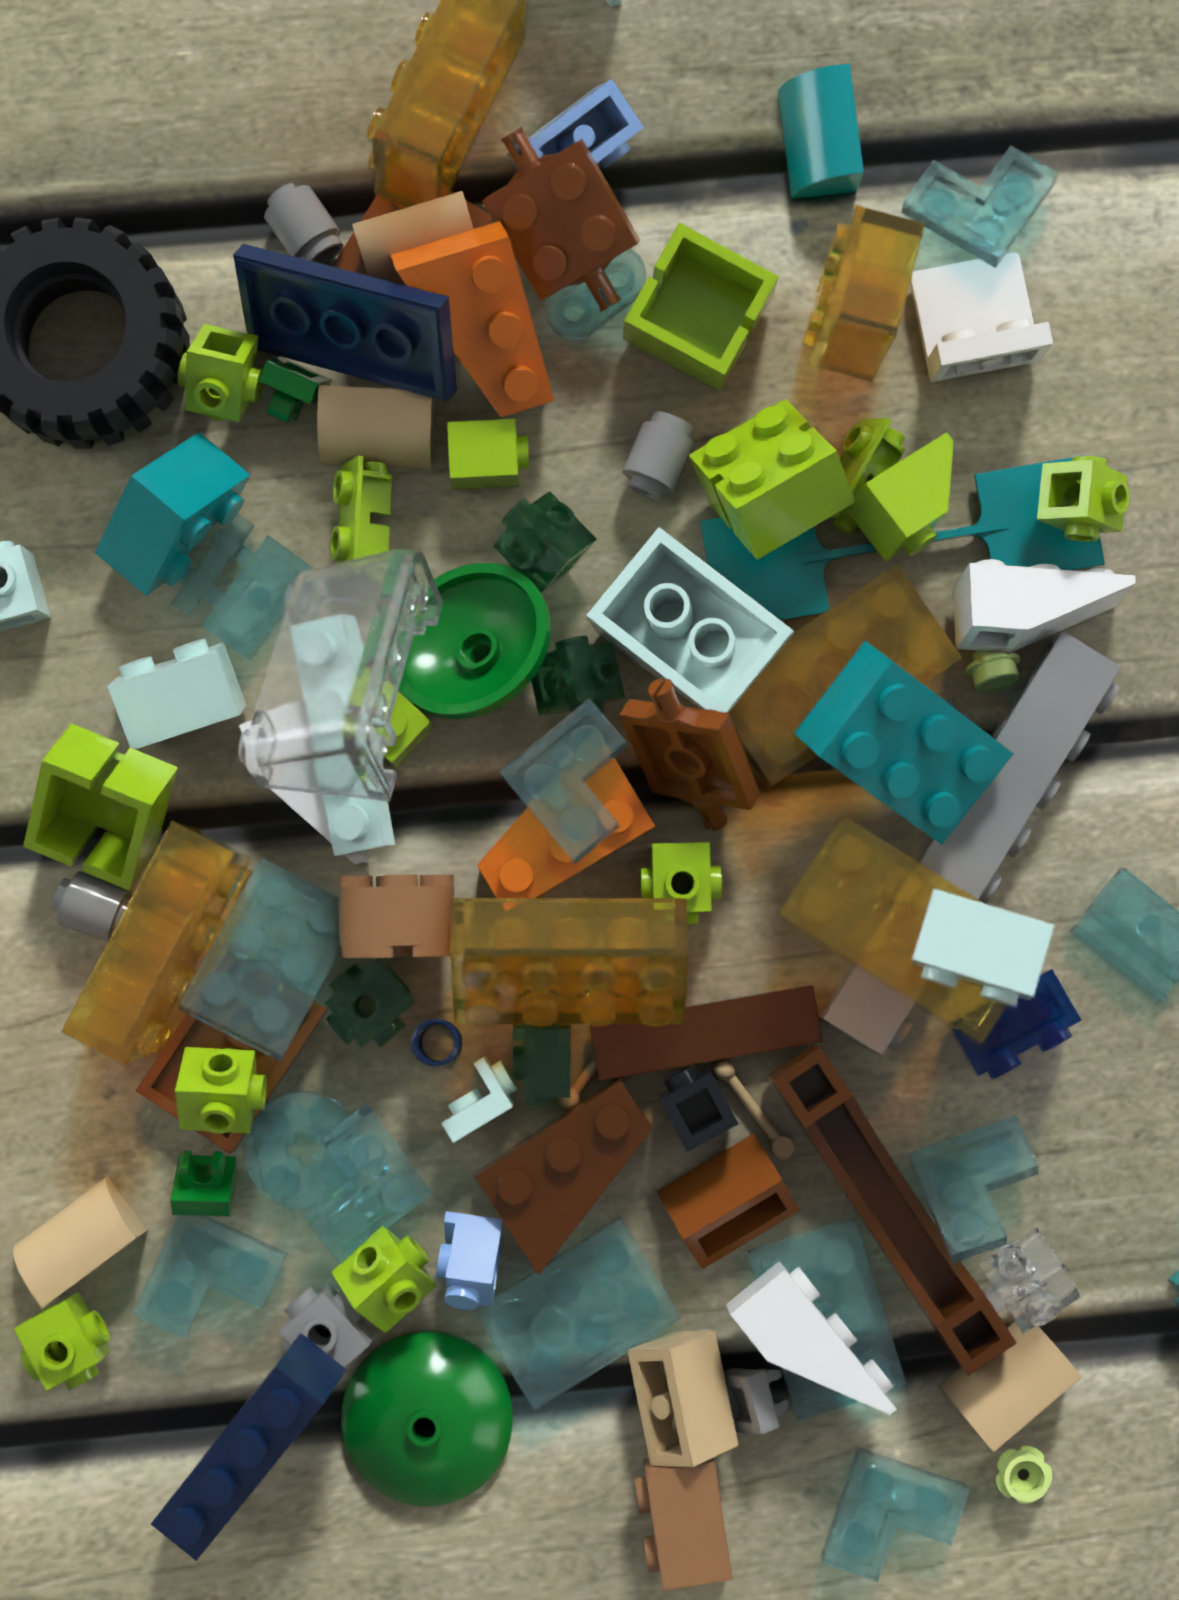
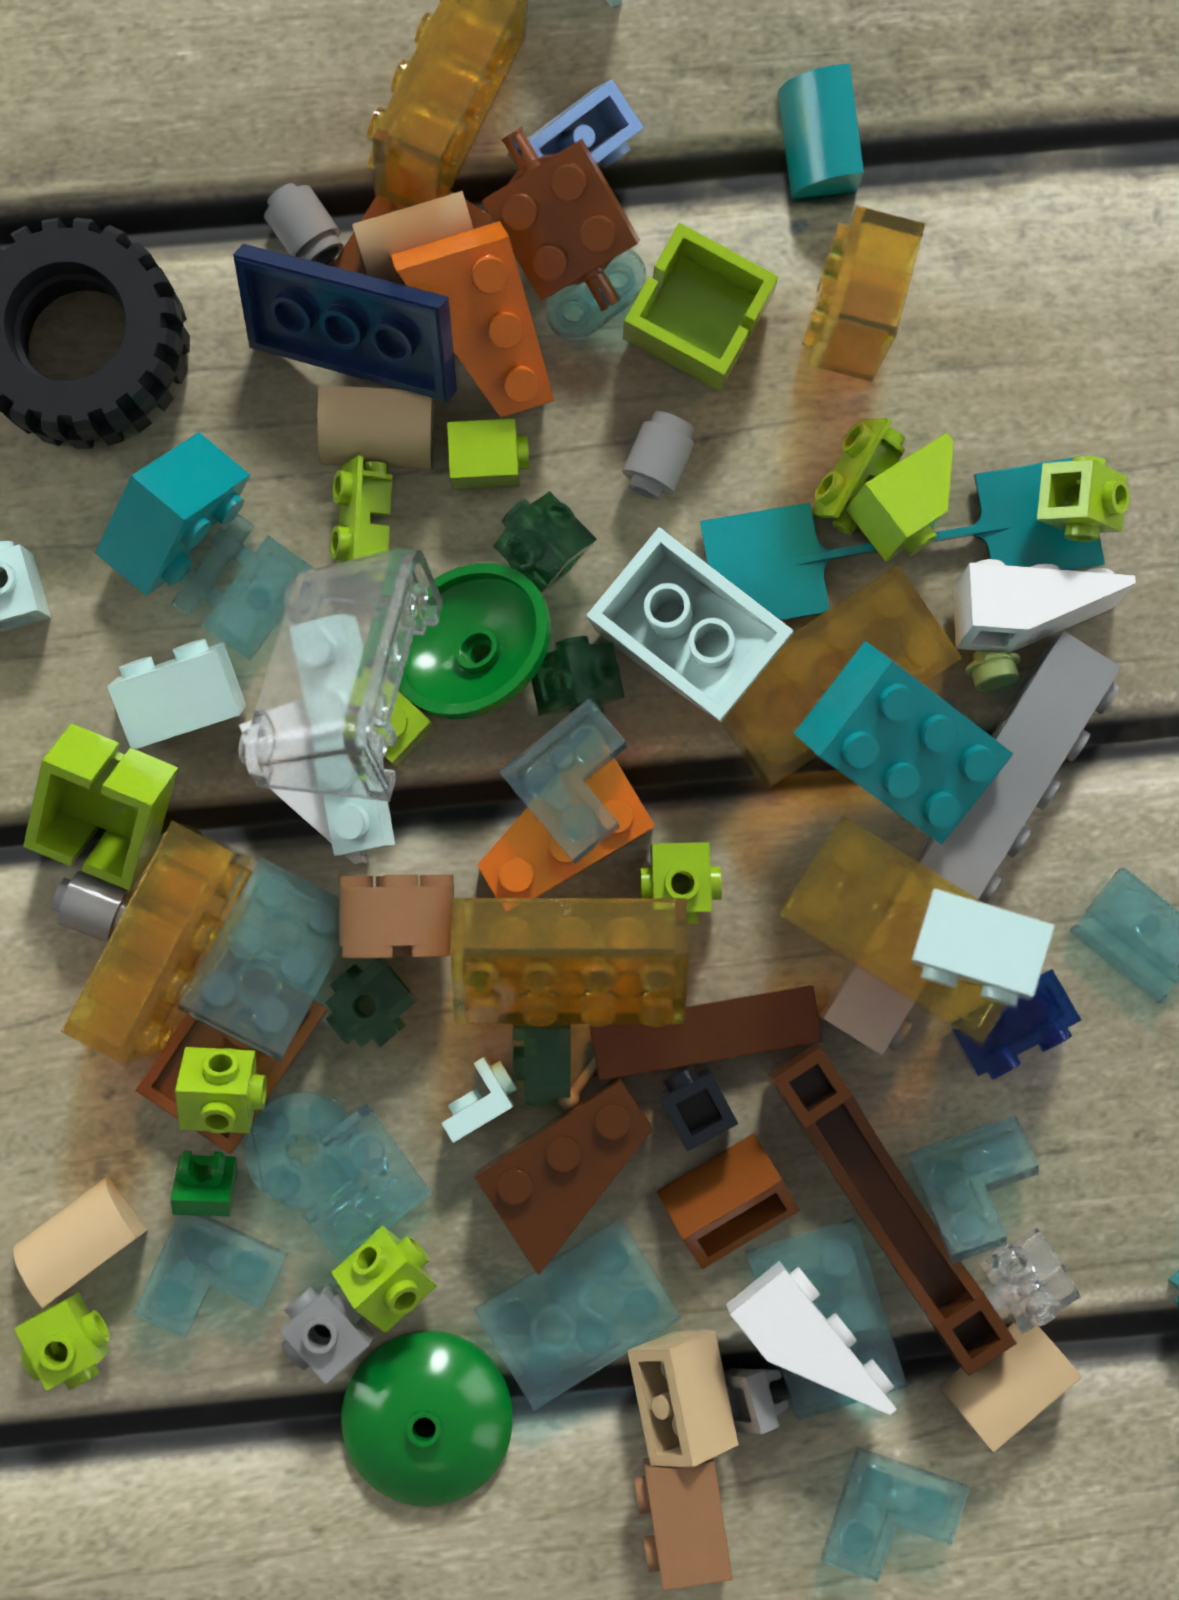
(220, 373): lime brick -> none
(249, 1446): dark blue brick -> none
(294, 387): green tile -> none
(416, 1042): dark blue piece -> none
(470, 1259): light blue brick -> none
(690, 754): dark orange plate -> none
(772, 478): lime piece -> none
(780, 1144): tan hinge -> none
(976, 318): white bracket -> none
(984, 217): clear light blue plate -> none
(1038, 1478): yellowish green plate -> none

